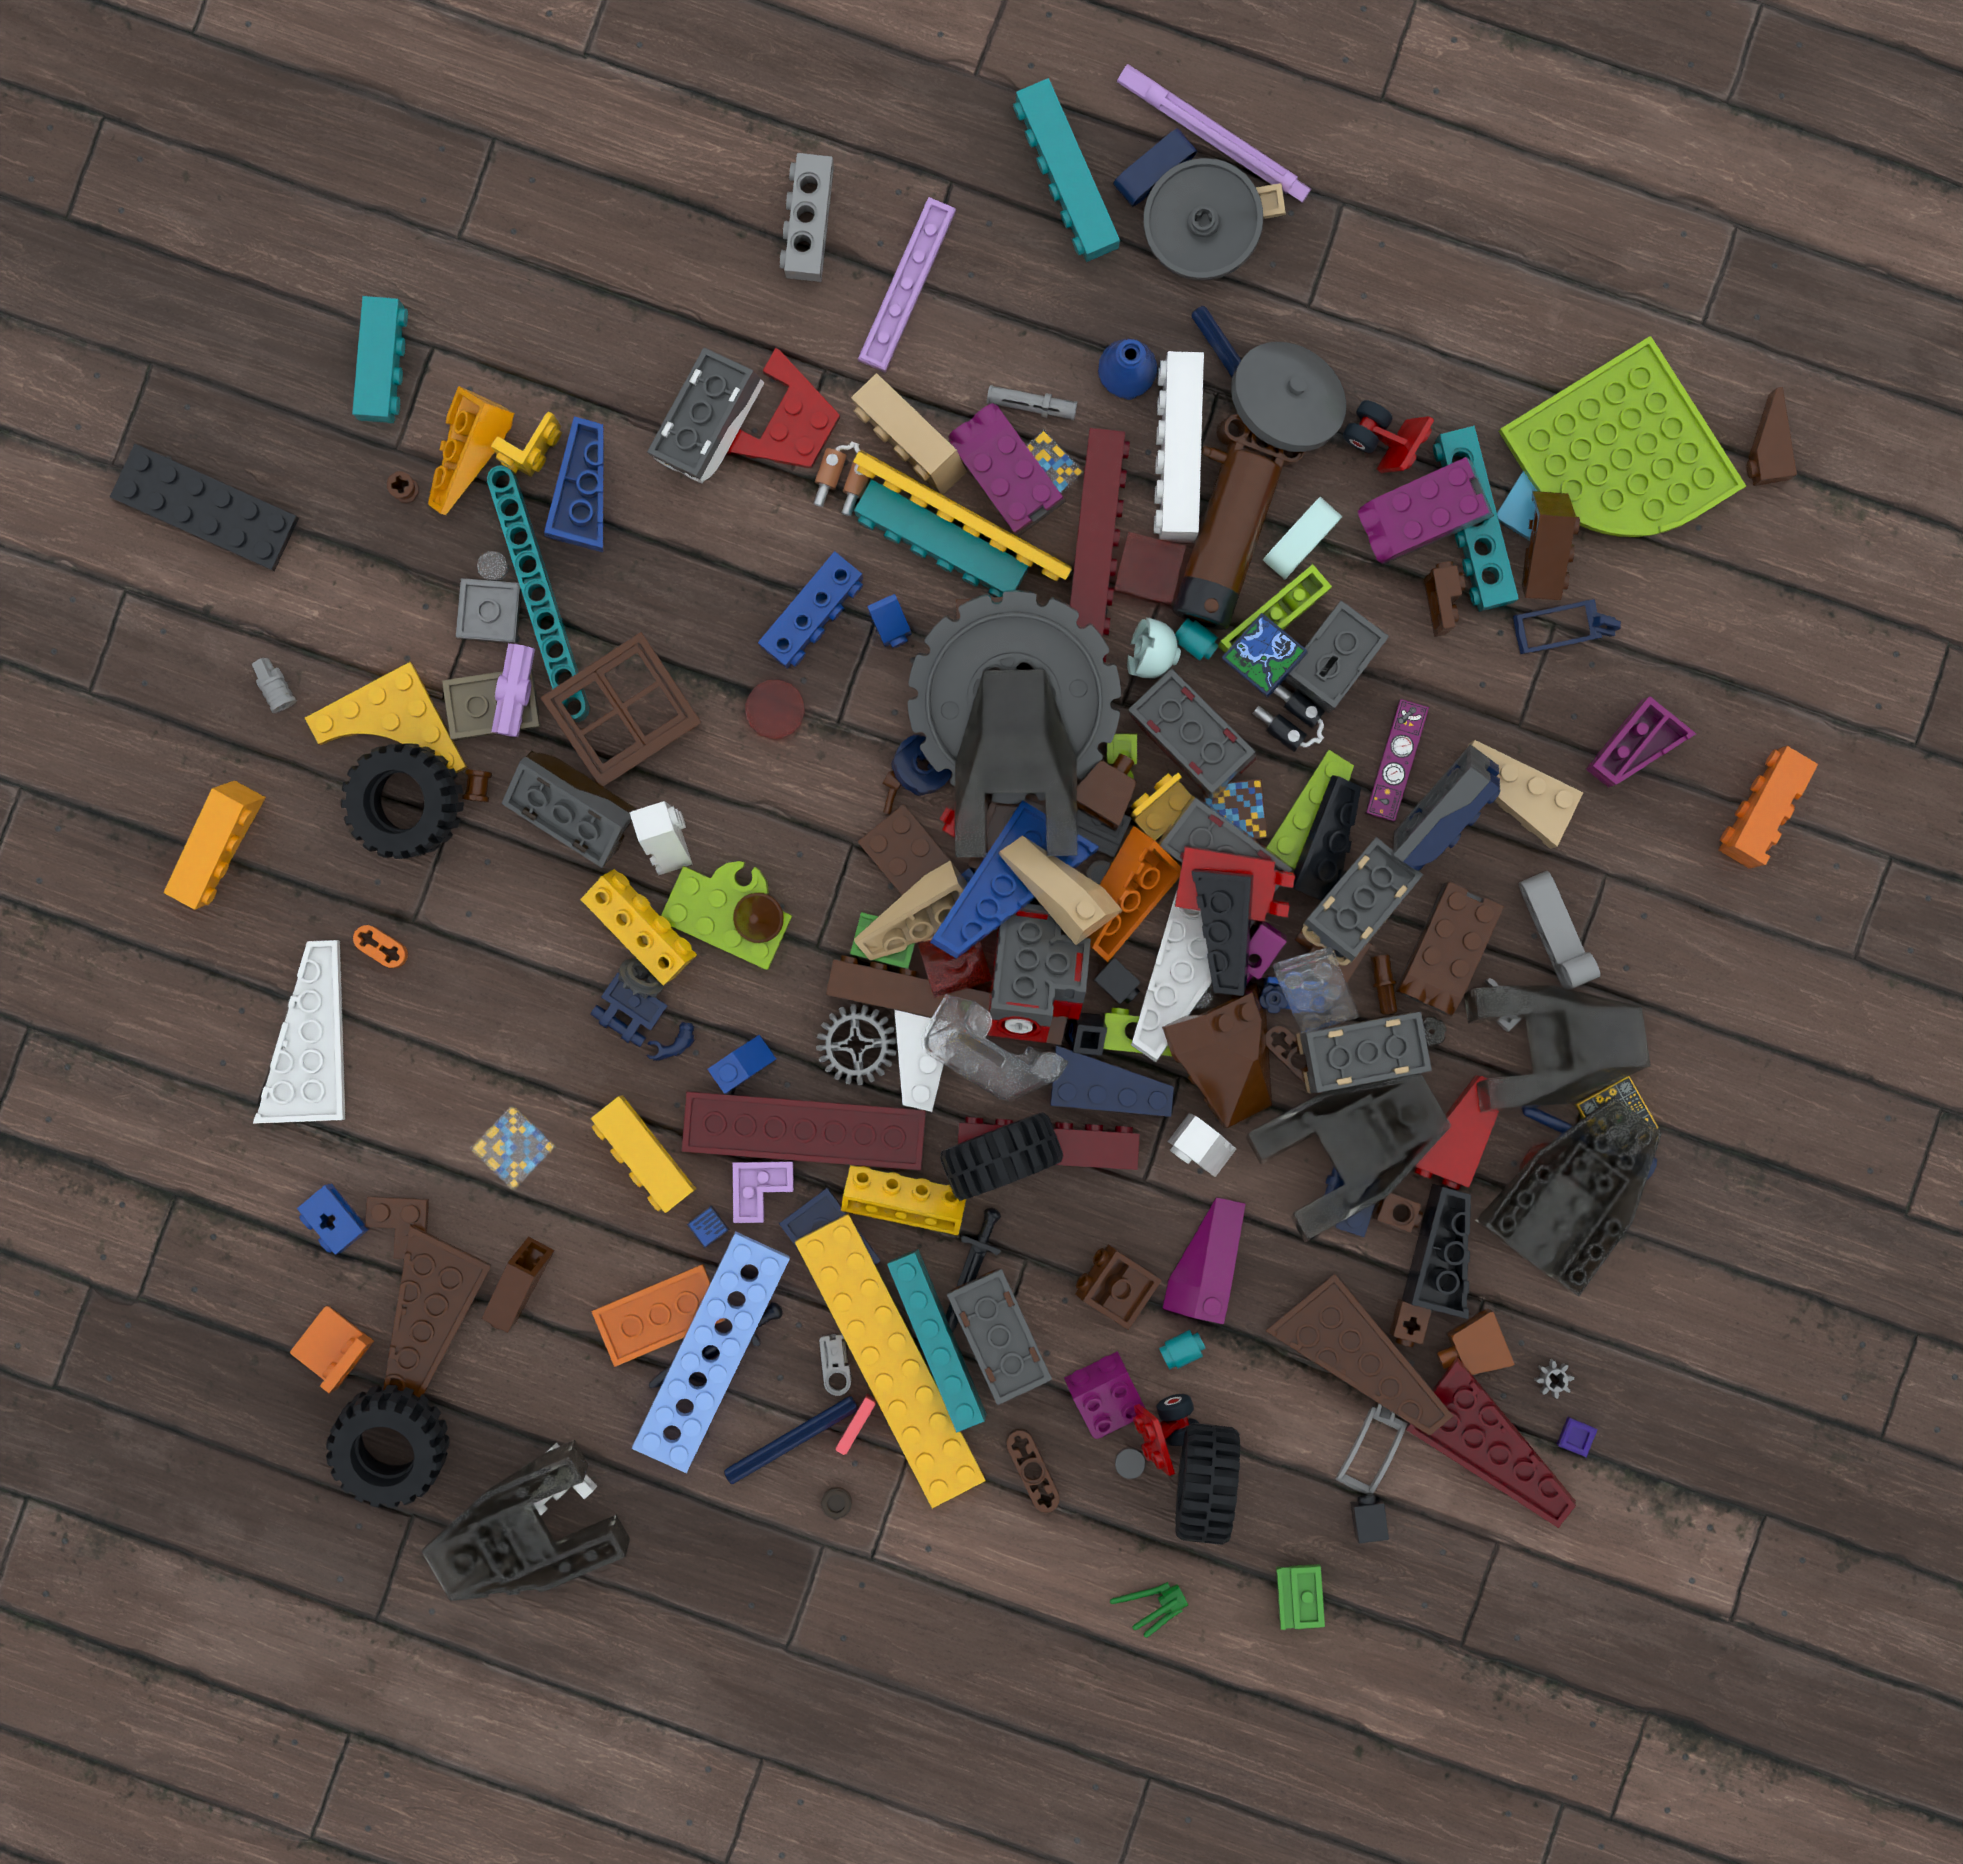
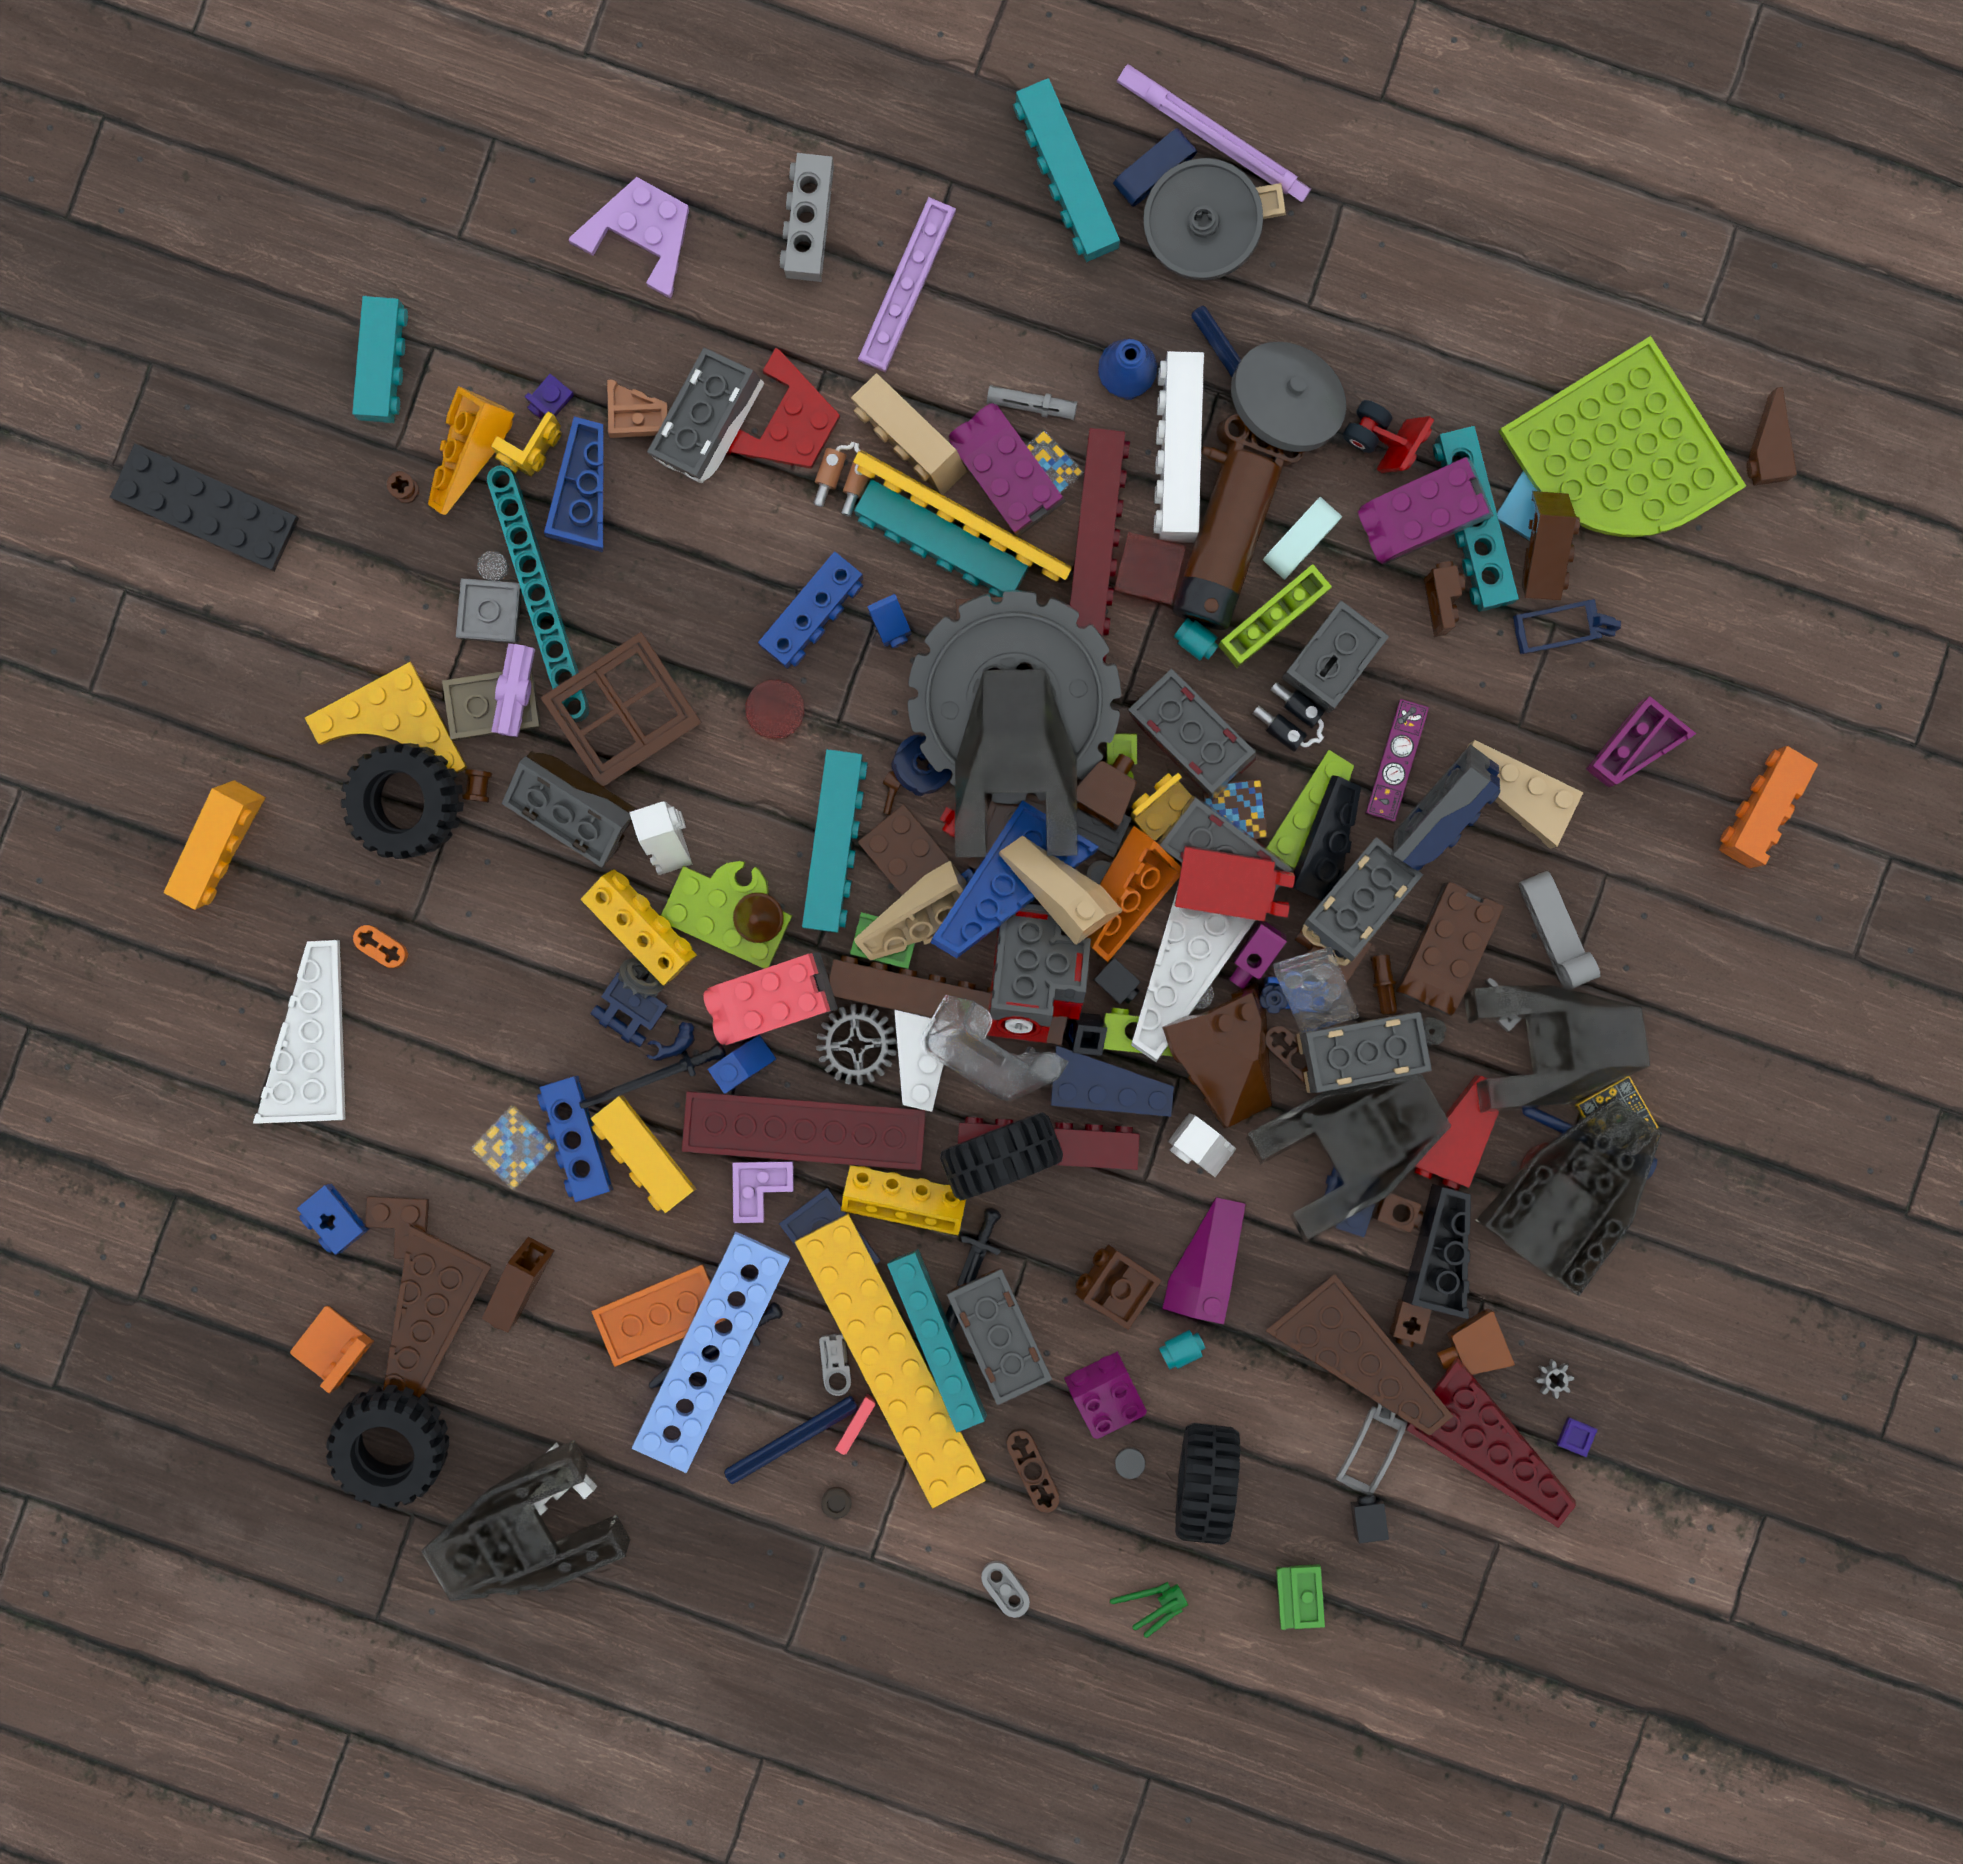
(273, 685): light grey hinge -> none
(549, 396): none -> dark purple bracket
(589, 1150): none -> blue brick
(633, 412): none -> nougat wing
(646, 219): none -> lavender wing
(686, 1064): none -> black sword
(708, 1226): tile -> none
(770, 999): none -> coral piece
(833, 841): none -> teal brick
(951, 974): clear red plate -> none
(1004, 1588): none -> light grey plate
(1154, 649): light aqua cylinder -> none
(1173, 1413): red plate -> none
(1226, 920): black wing -> none
(1264, 655): tile -> none

